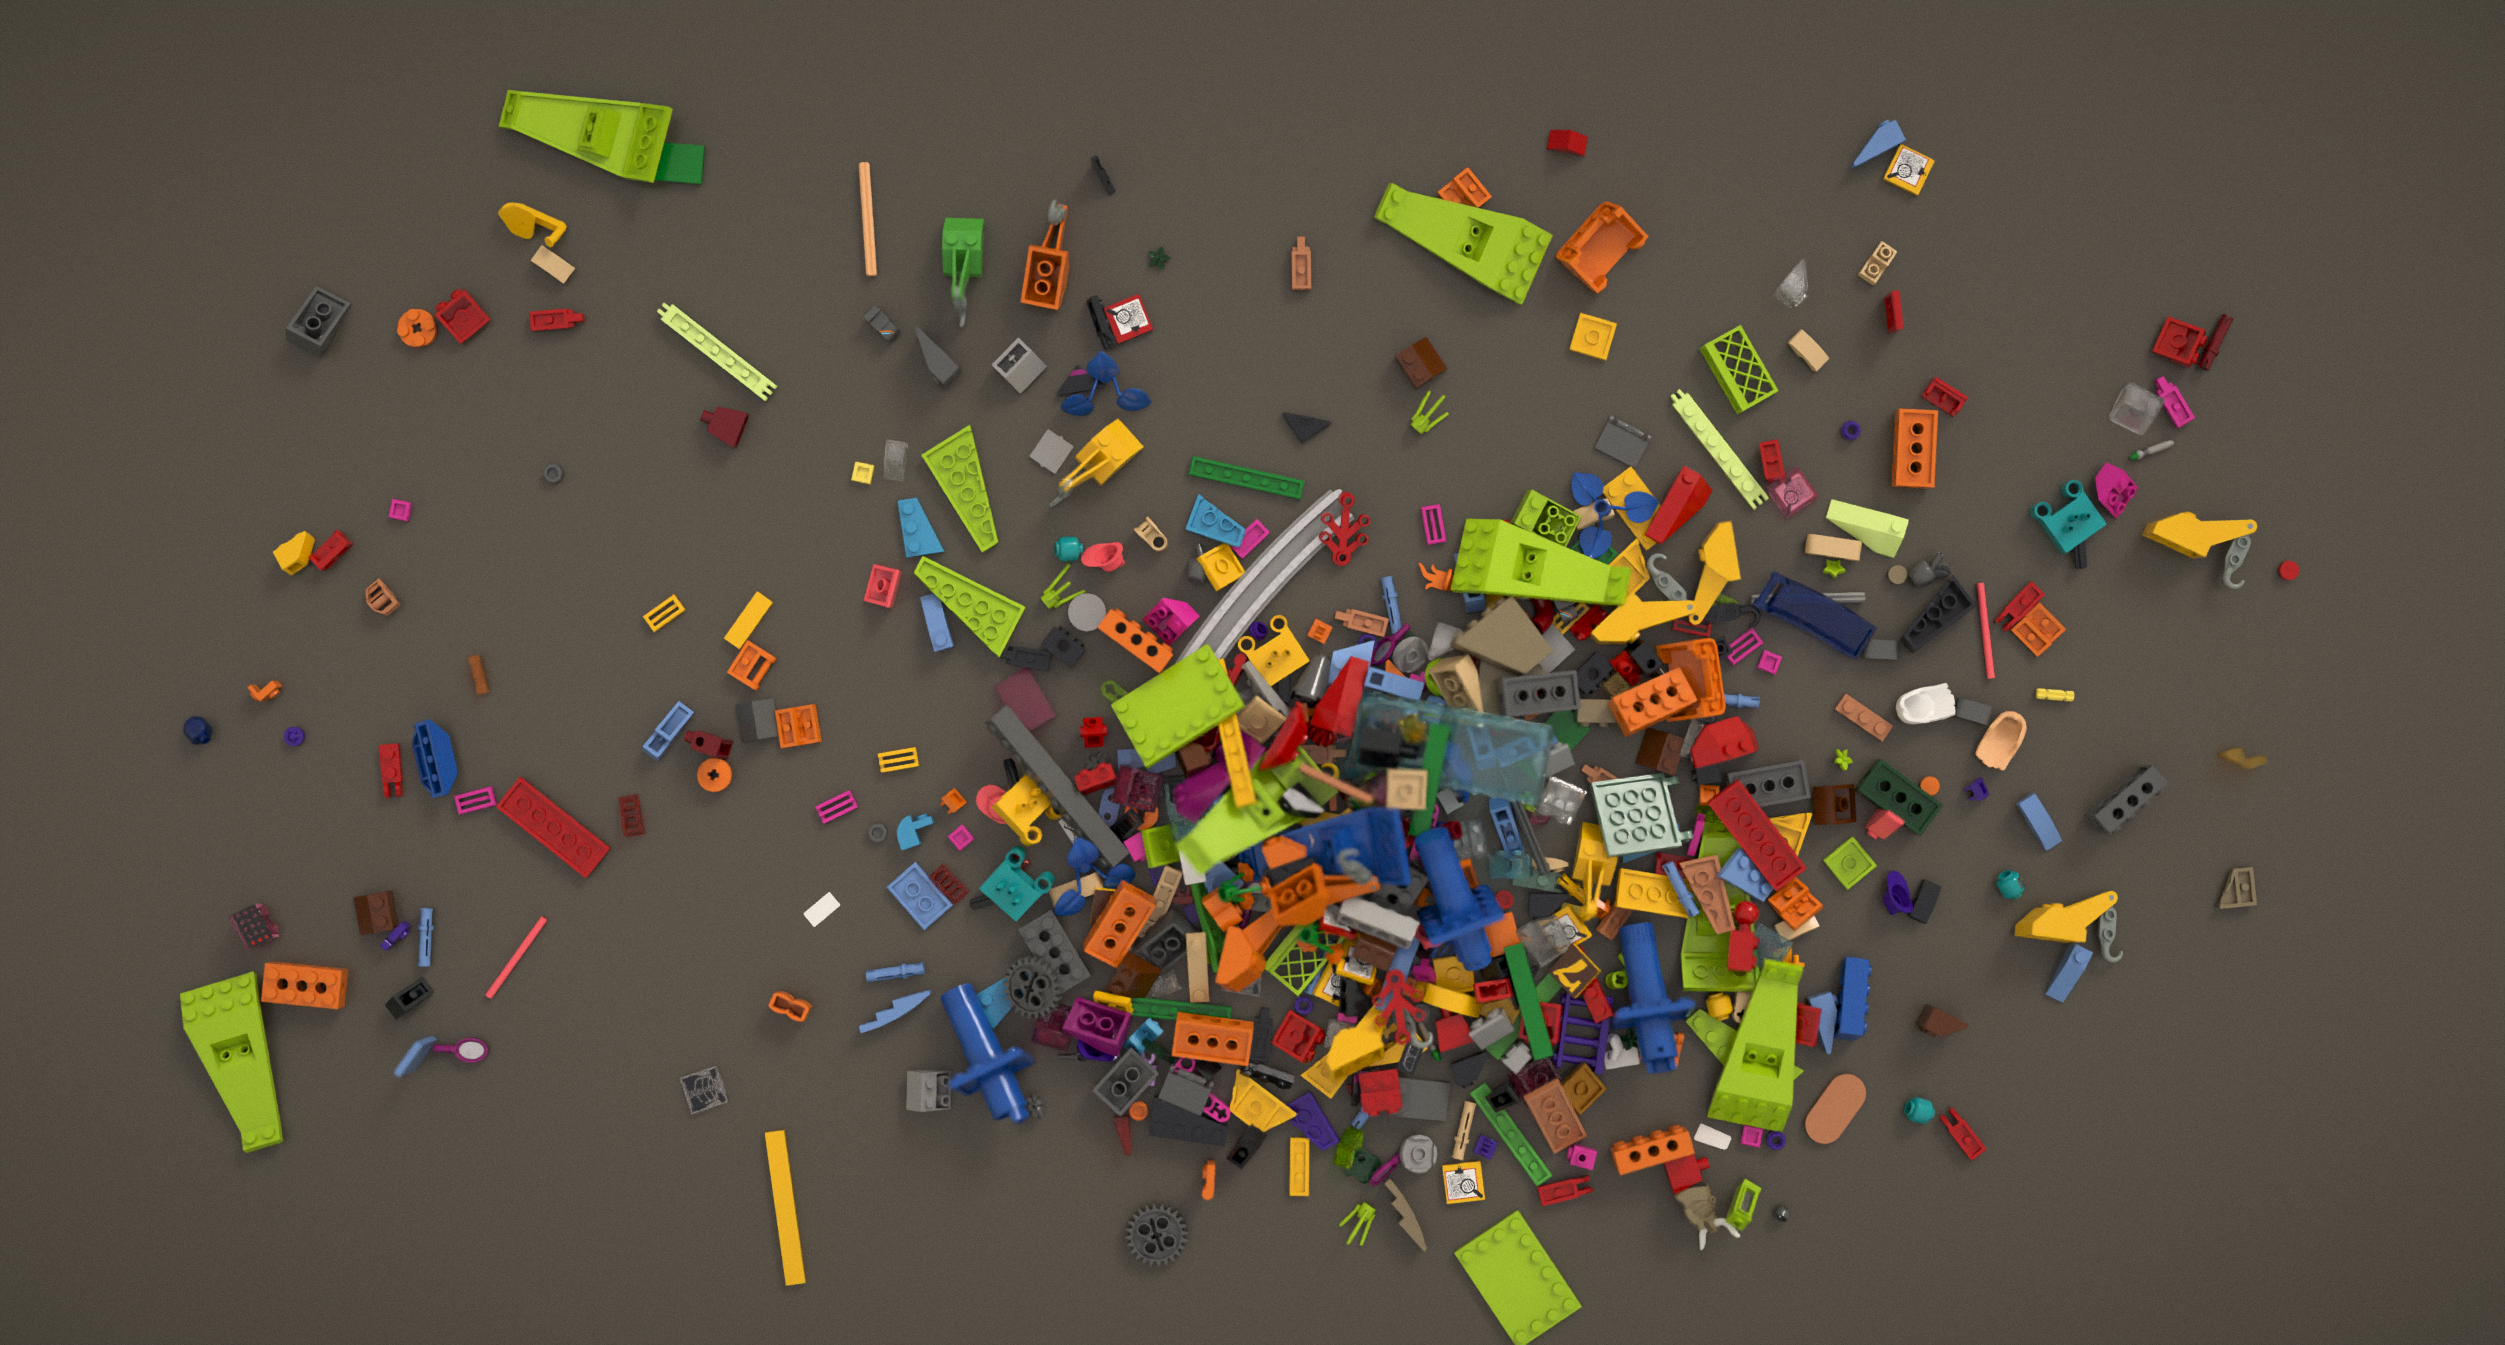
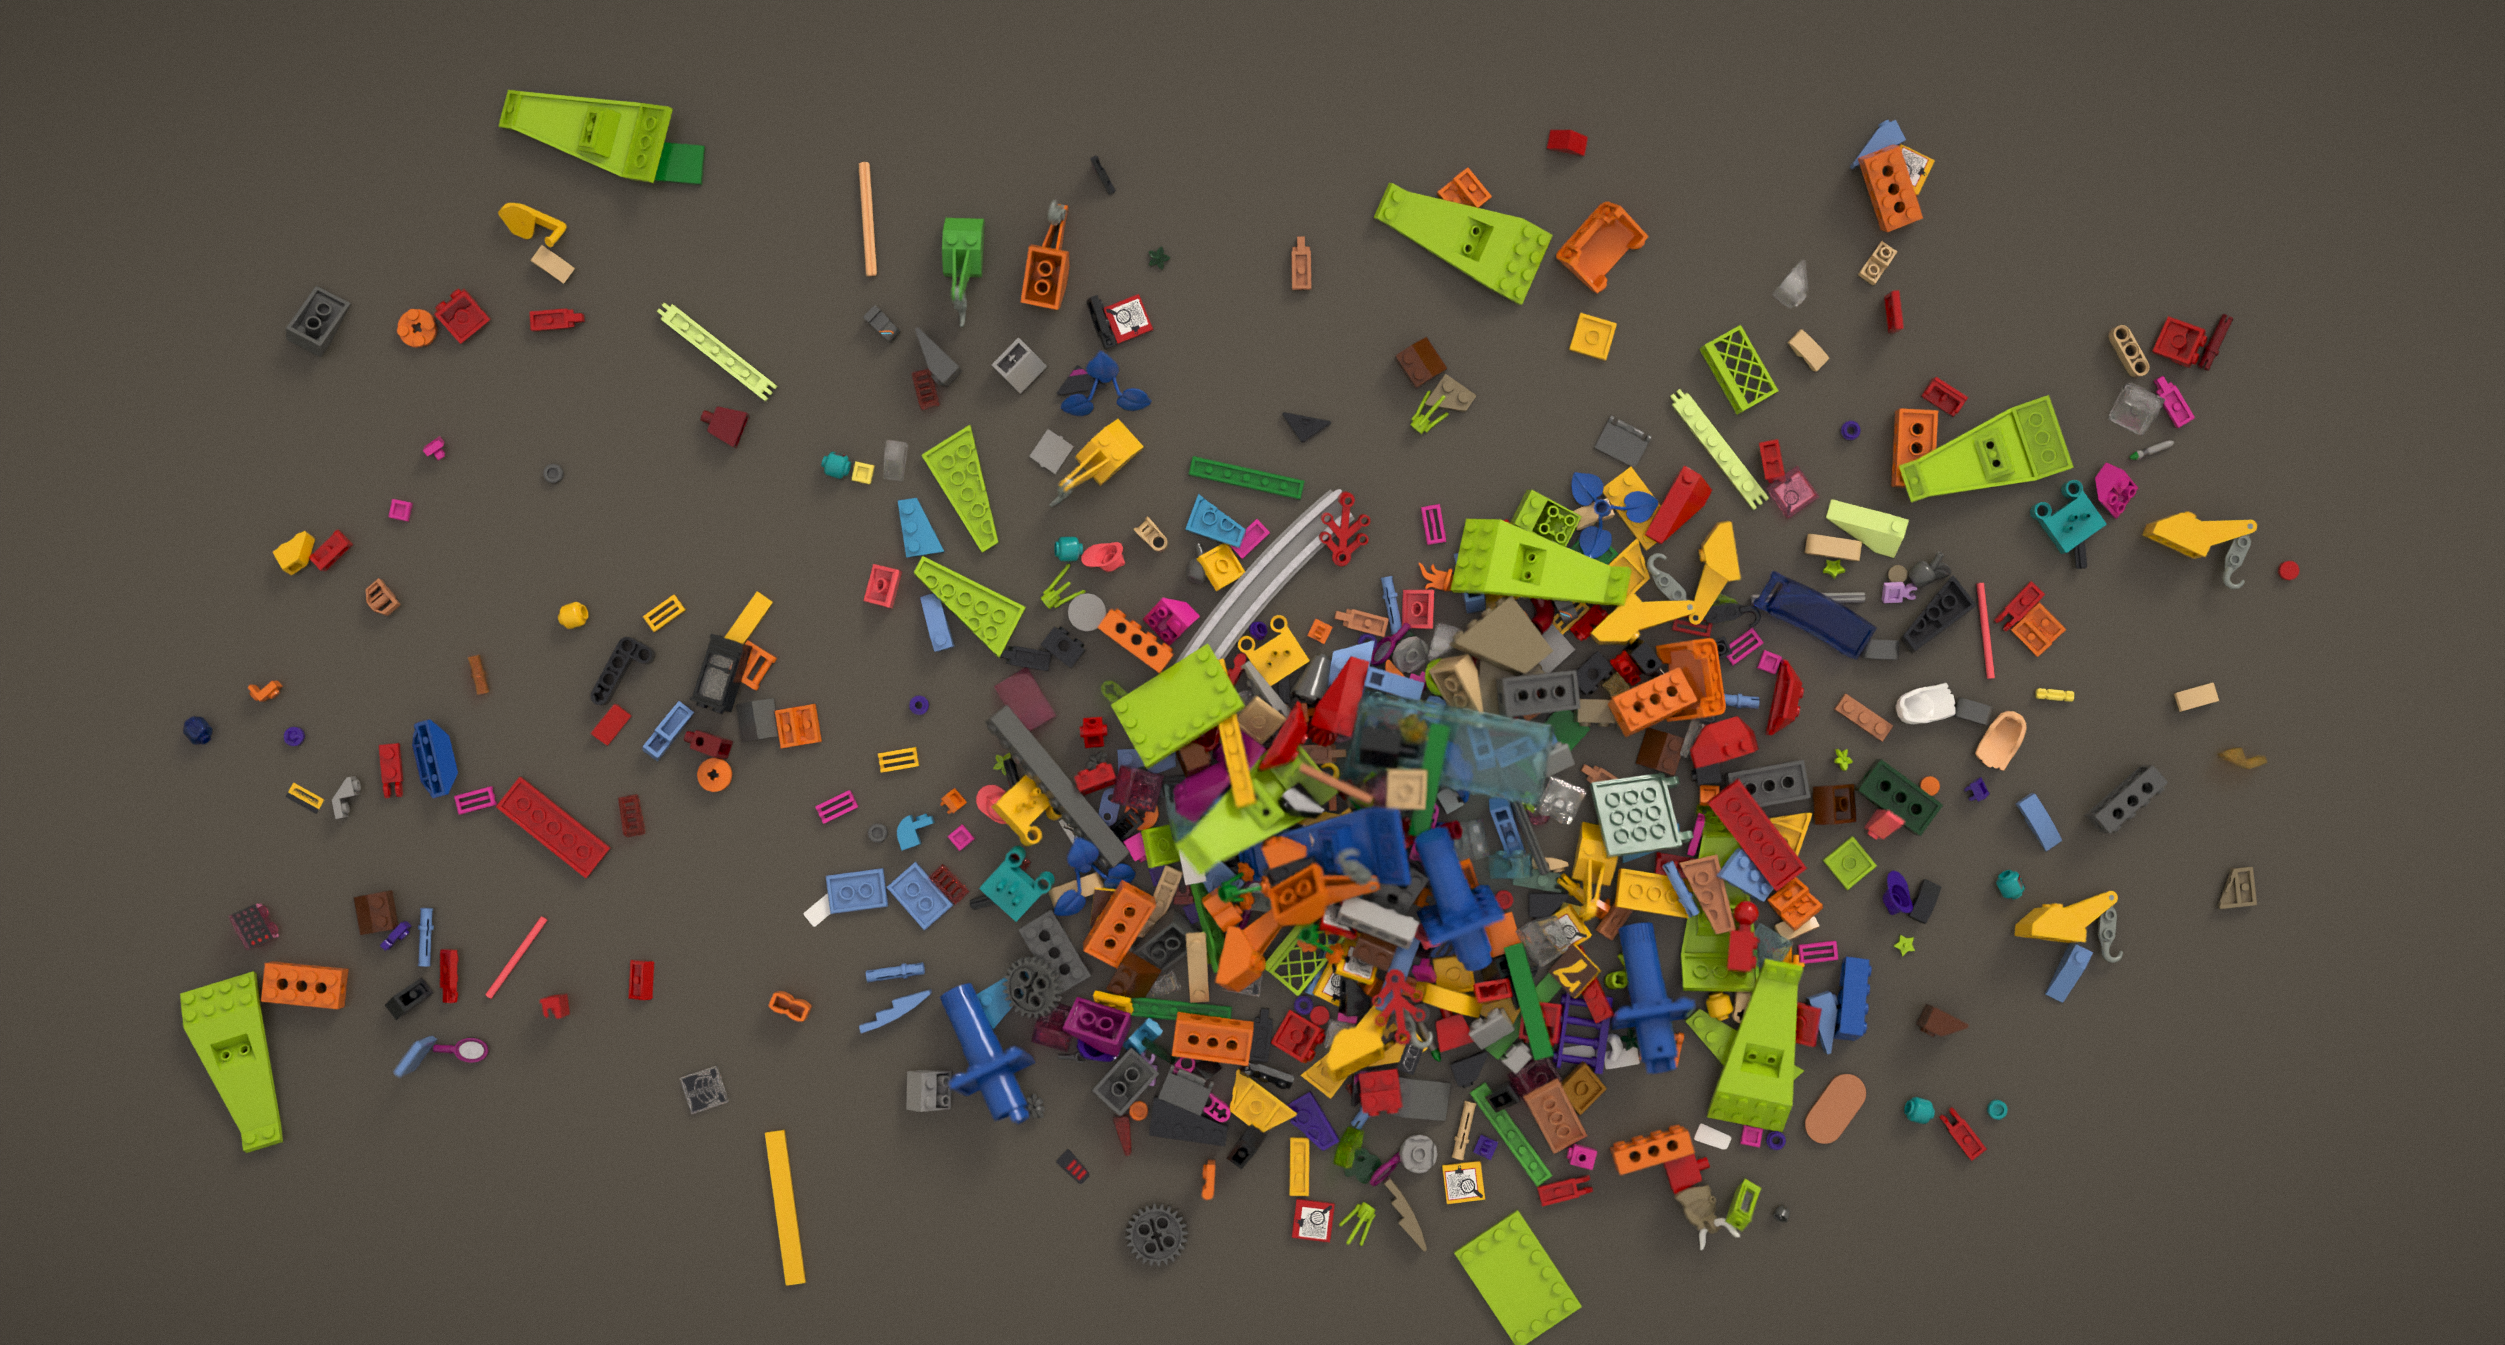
(304, 798): none -> sticker
(349, 788): none -> light grey slope
(435, 448): none -> dark pink tile
(449, 975): none -> red hinge
(558, 1005): none -> red hinge
(573, 615): none -> yellow head
(611, 724): none -> red slope
(618, 673): none -> black beam
(641, 980): none -> red slope
(721, 674): none -> black door
(836, 465): none -> teal head
(856, 891): none -> medium blue tile
(925, 705): none -> dark purple plate
(931, 403): none -> clear red slope
(1000, 759): none -> lime plant
(1073, 1166): none -> black sticker
(1313, 1220): none -> tile
(1319, 1015): none -> red tile
(1418, 608): none -> coral slope
(1456, 395): none -> dark tan wing
(1581, 1051): none -> white sticker
(1785, 698): none -> red wedge
(1819, 944): none -> dark pink tile
(1895, 591): none -> lavender plate
(1902, 188): none -> orange brick
(1904, 944): none -> lime piece
(1997, 1109): none -> teal tile
(2024, 441): none -> lime wing
(2137, 355): none -> tan beam
(2196, 697): none -> tan slope

